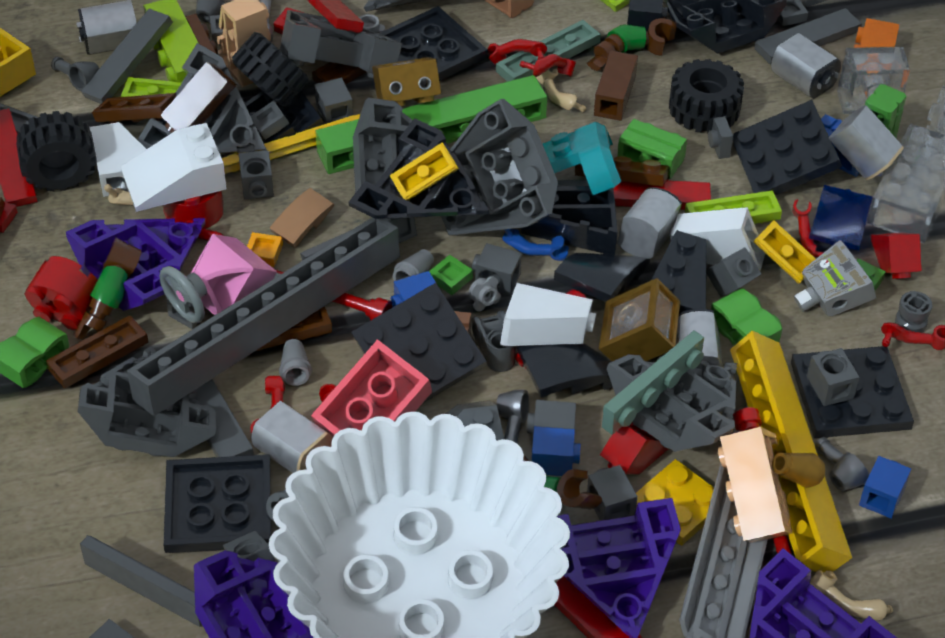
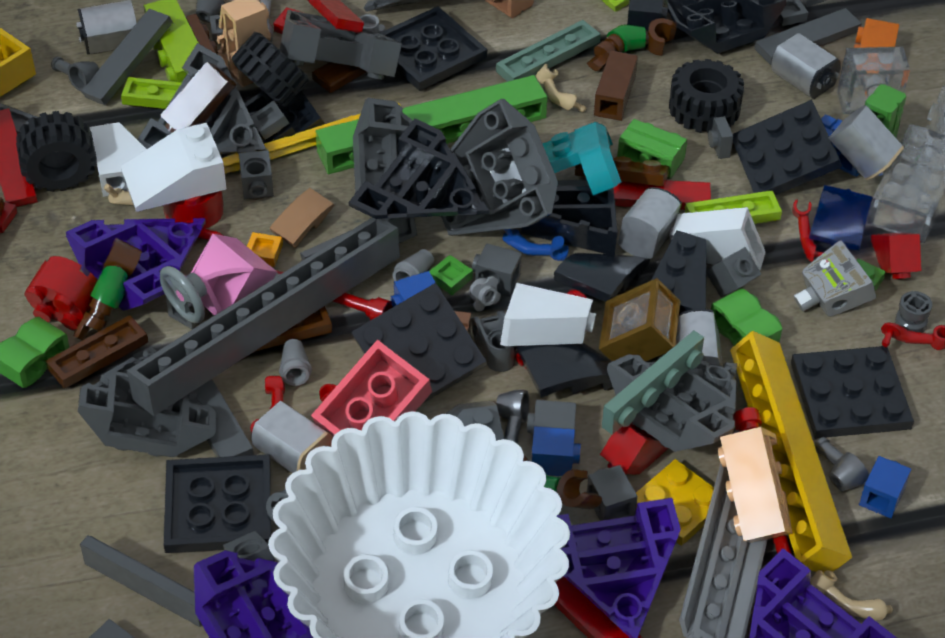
(133, 108): reddish brown plate -> none
(333, 100): dark grey brick -> none
(407, 80): pearl gold piece -> none
(424, 171): yellow slope -> none
(499, 53): red piece -> none
(565, 66): red piece -> none
(784, 250): yellow slope -> none
(800, 468): pearl gold cone -> none
(832, 376): dark grey brick -> none

